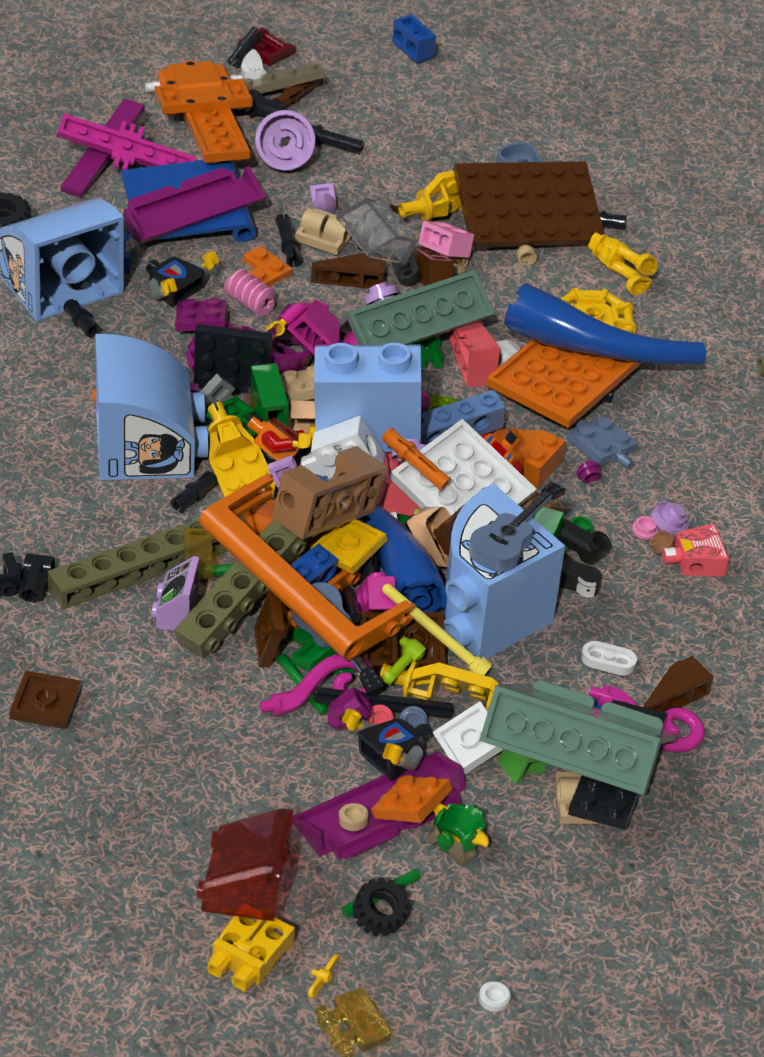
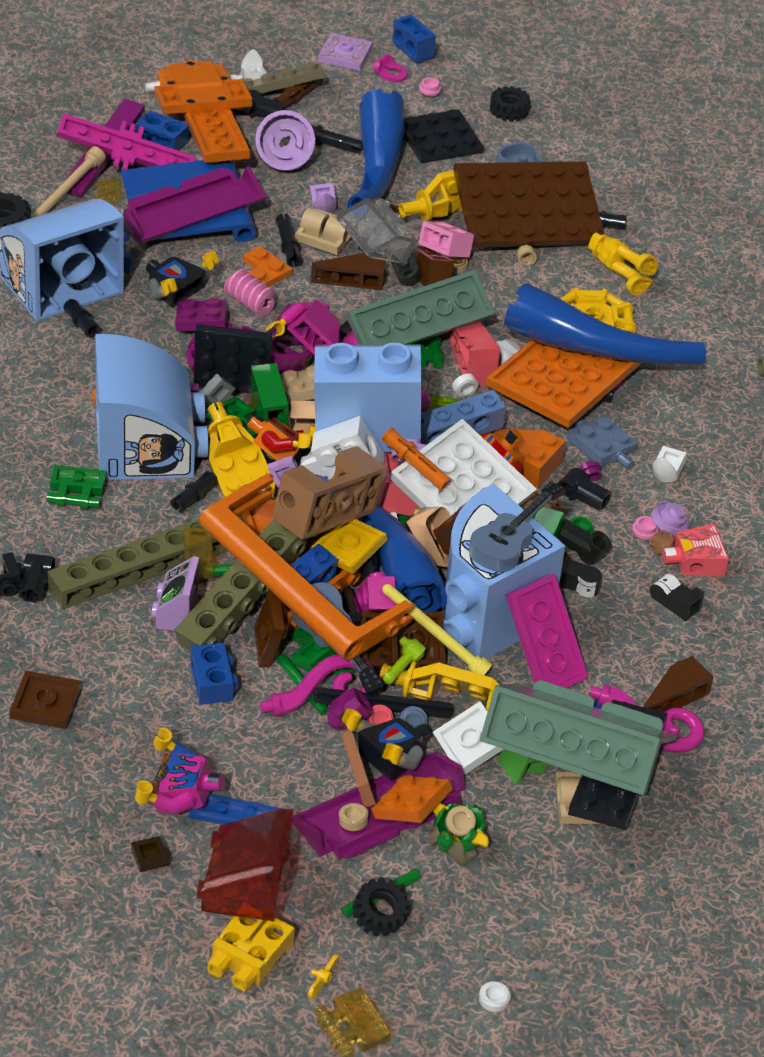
(76, 480): none -> green plate
(93, 159): none -> tan piece
(108, 190): none -> clear yellow tile
(149, 854): none -> dark brown plate
(164, 130): none -> blue brick
(181, 780): none -> torso
(212, 673): none -> blue brick
(226, 810): none -> blue tile
(245, 46): black pin -> none
(271, 48): dark red plate -> none
(345, 51): none -> lavender plate
(357, 768): none -> nougat tile
(380, 292): lavender plate -> none
(382, 138): none -> blue brick
(387, 62): none -> dark pink piece
(430, 87): none -> bright pink plate
(441, 136): none -> black plate
(460, 821): none -> tan tile
(465, 385): none -> white tile
(510, 103): none -> black tyre
(546, 632): none -> dark pink plate
(580, 487): none -> black piece
(609, 658): white plate -> none
(669, 464): none -> white plate
(677, 596): none -> pearl dark grey leg

